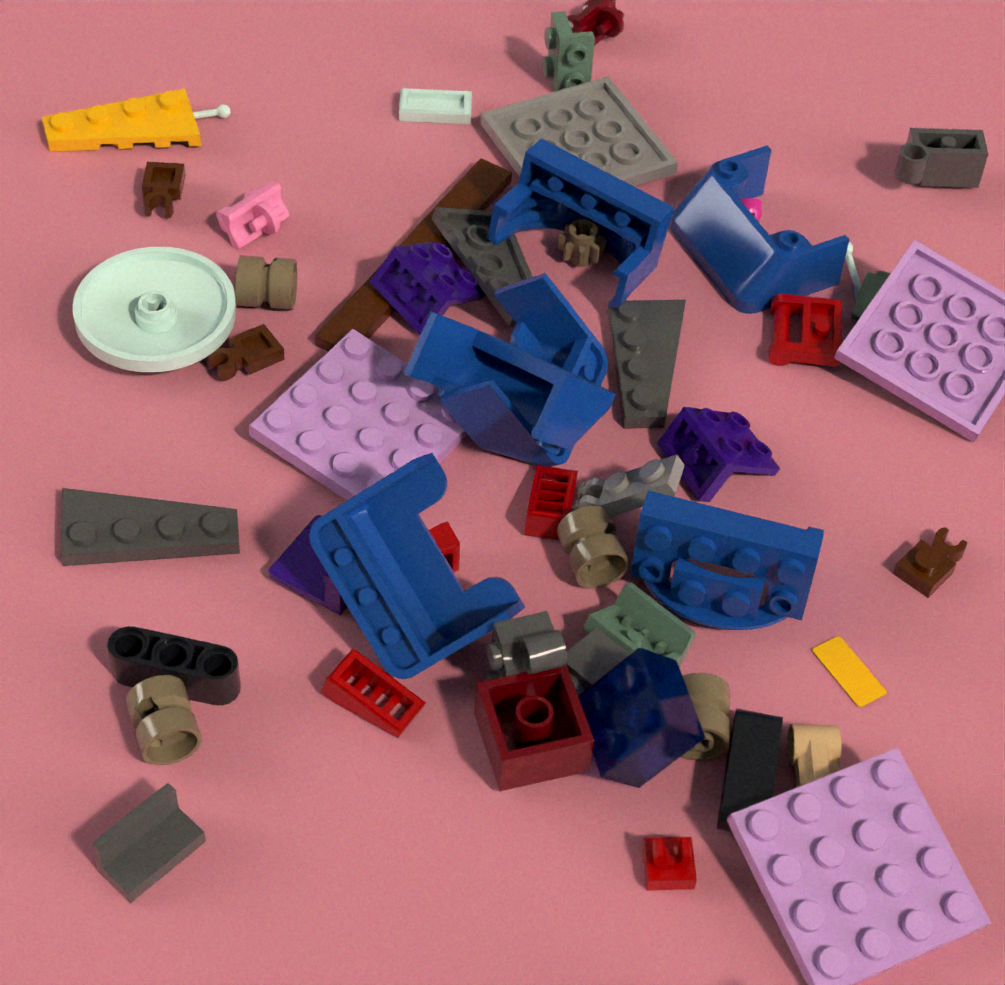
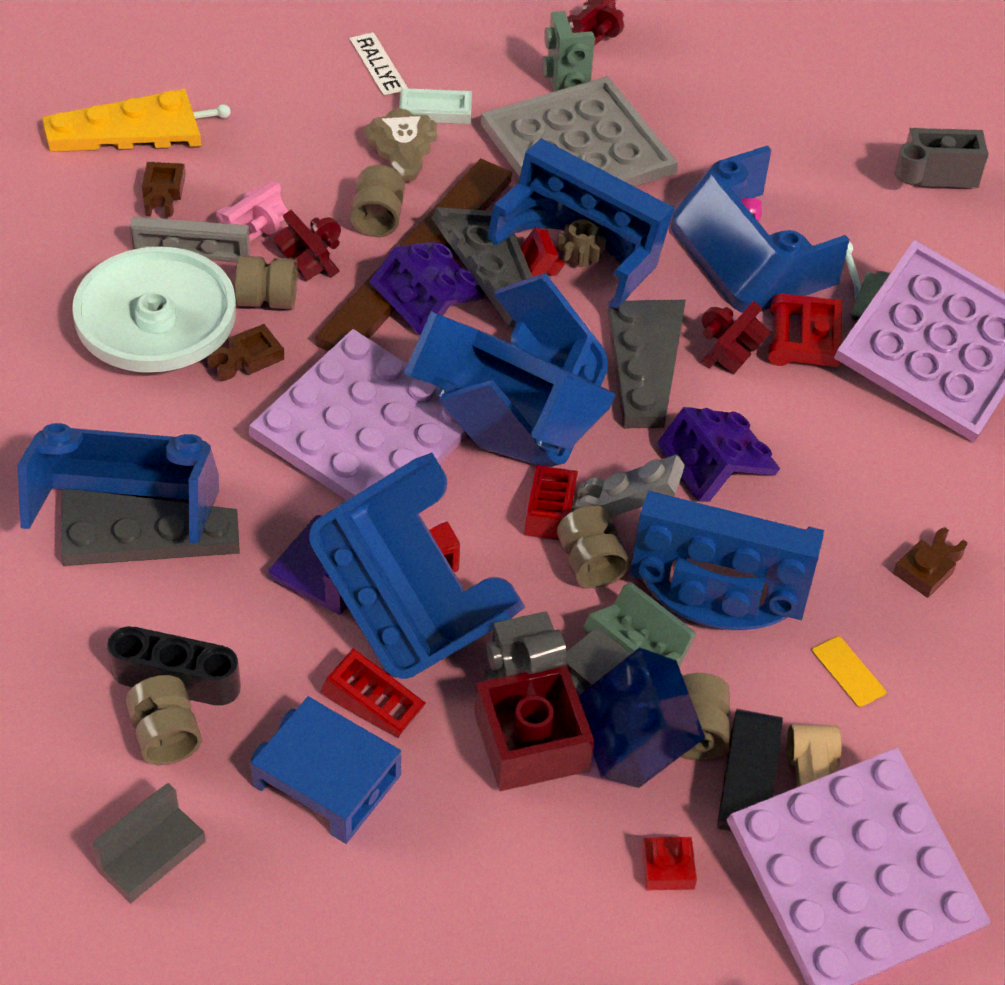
(120, 465): none -> blue windscreen
(208, 239): none -> light grey tile
(315, 242): none -> dark red hips
(328, 766): none -> blue panel
(377, 201): none -> dark tan wheel
(378, 63): none -> white sticker
(402, 140): none -> dark tan rock
(541, 253): none -> red tile
(720, 325): none -> dark red hips

